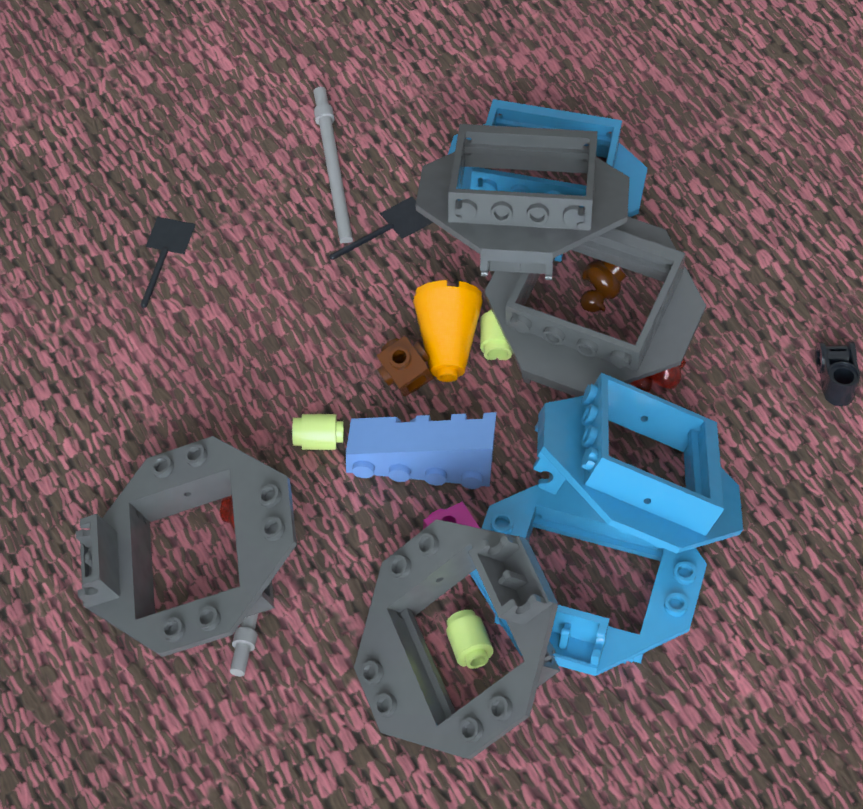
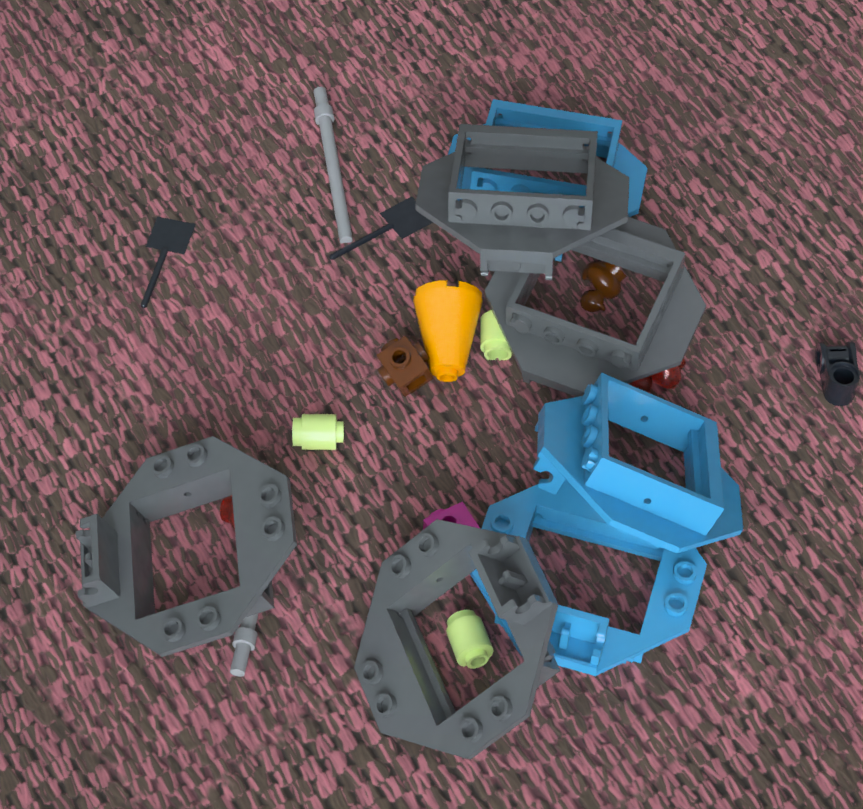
(423, 449): medium blue wedge -> none

